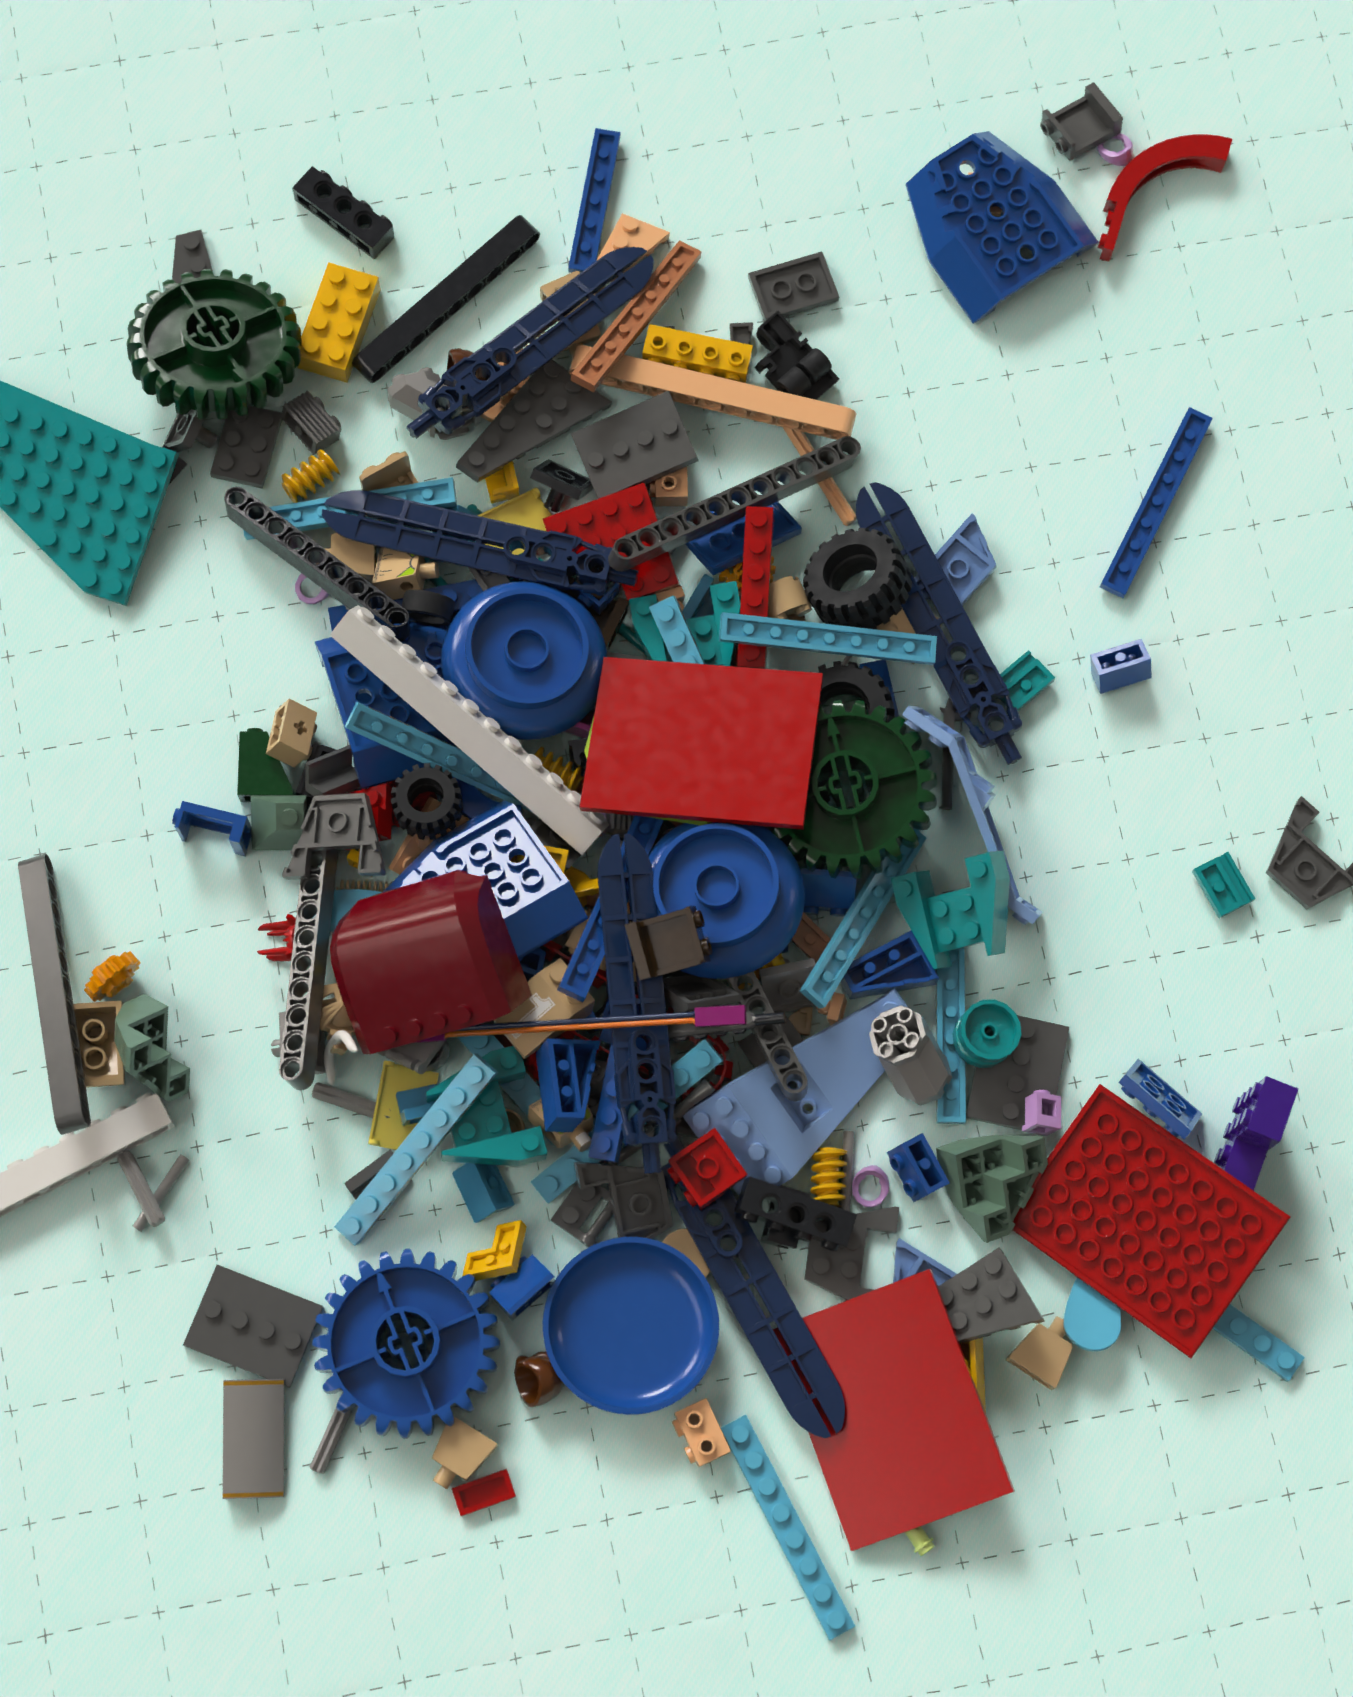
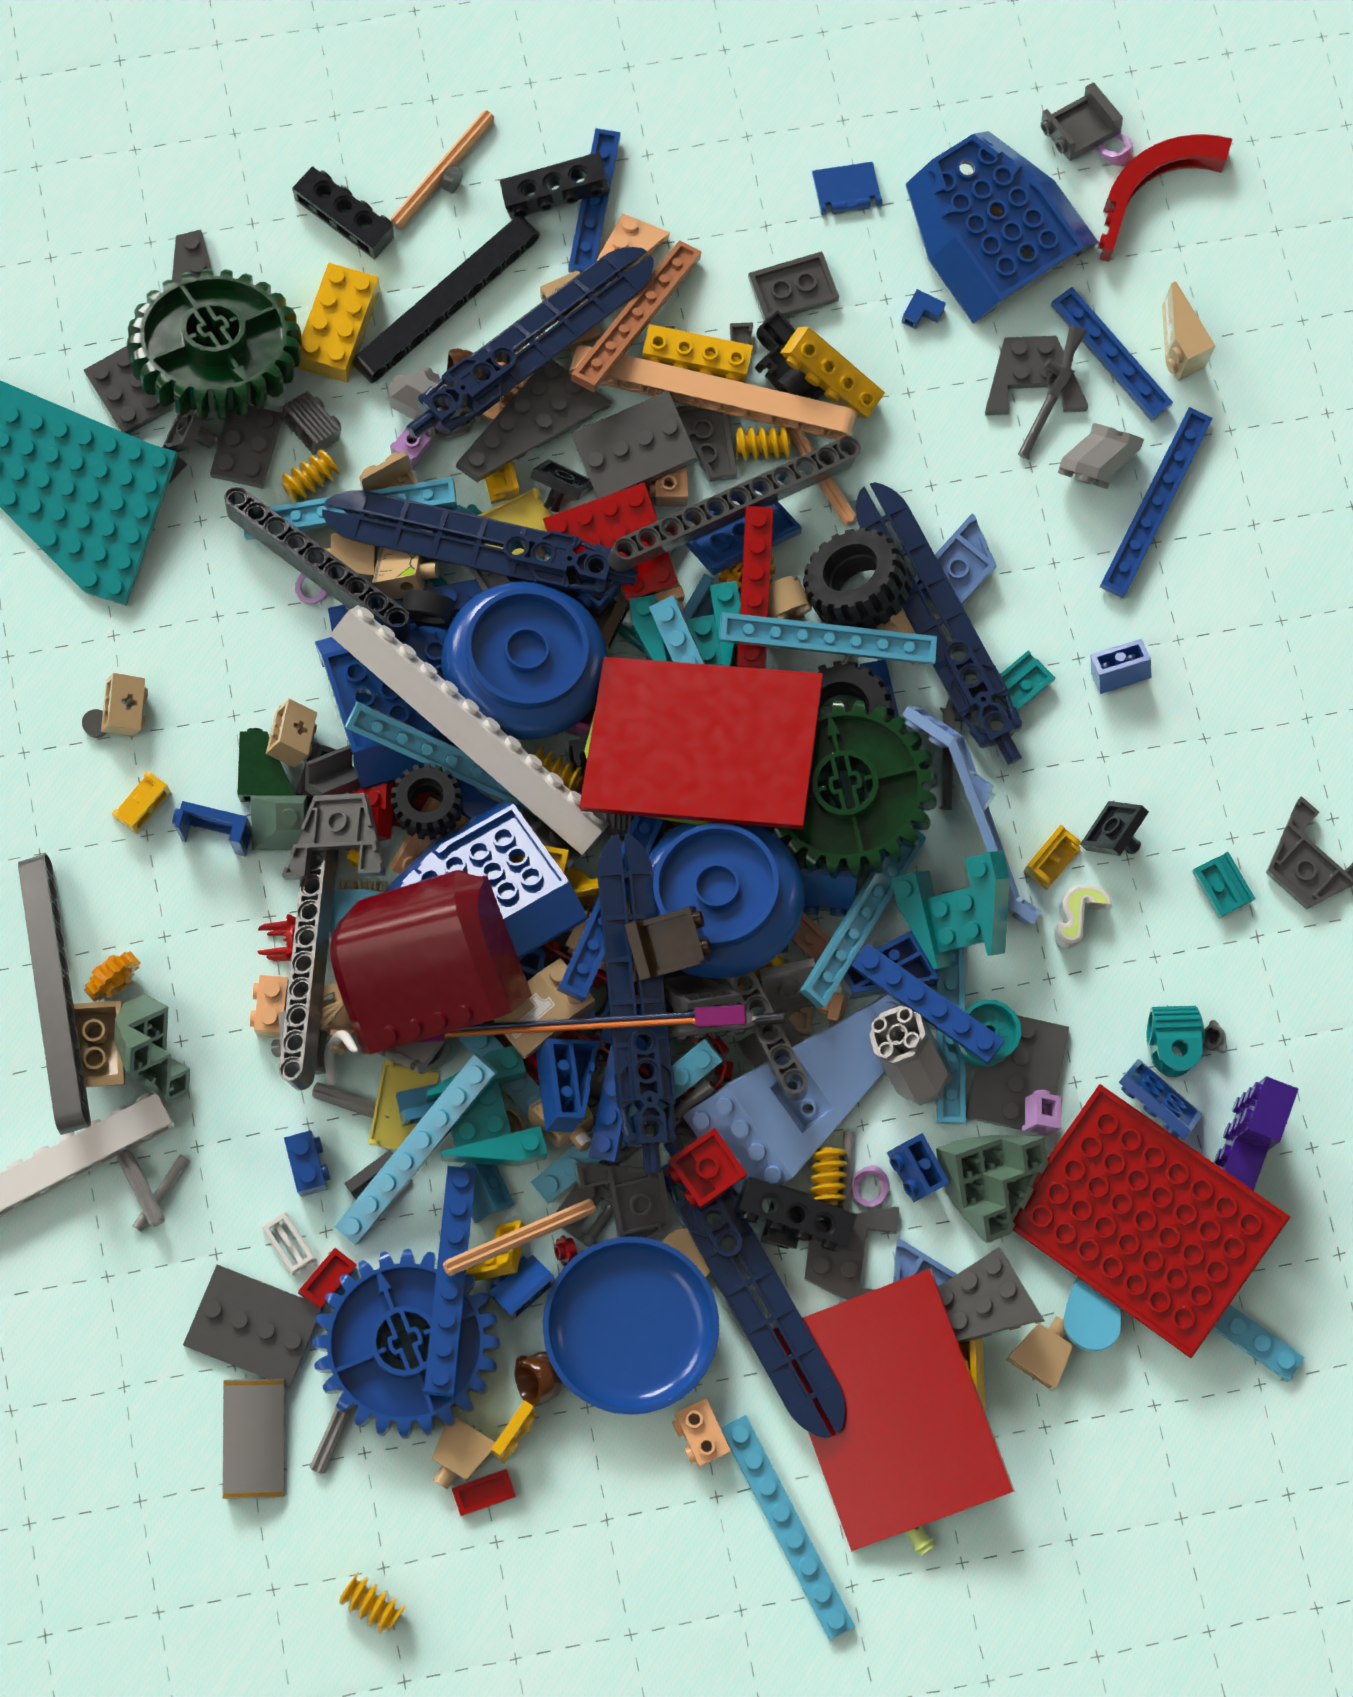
(92, 723): none -> dark grey tile
(116, 717): none -> tan brick
(123, 393): none -> dark grey plate
(142, 802): none -> yellow hinge
(271, 999): none -> light nougat brick
(302, 1263): none -> white tile
(305, 1163): none -> blue brick
(326, 1278): none -> red tile
(371, 1604): none -> yellow piece
(415, 451): none -> lavender brick
(435, 177): none -> light nougat axle
(449, 1289): none -> blue plate
(452, 179): none -> dark grey tile
(514, 1431): none -> yellow plate
(519, 1237): none -> light nougat axle
(562, 174): none -> black brick
(565, 1250): none -> red plate
(711, 441): none -> dark grey wing
(762, 443): none -> yellow piece
(831, 372): none -> yellow brick
(846, 187): none -> blue piece
(922, 306): none -> blue piece
(927, 1002): none -> blue plate
(1022, 366): none -> dark grey wing
(1053, 857): none -> yellow hinge
(1063, 374): none -> dark grey piece
(1072, 908): none -> white animal
(1100, 455): none -> light grey brick
(1112, 354): none -> blue plate
(1115, 829): none -> black tile
(1177, 1028): none -> teal piece
(1185, 337): none -> tan slope
(1215, 1037): none -> dark grey piece

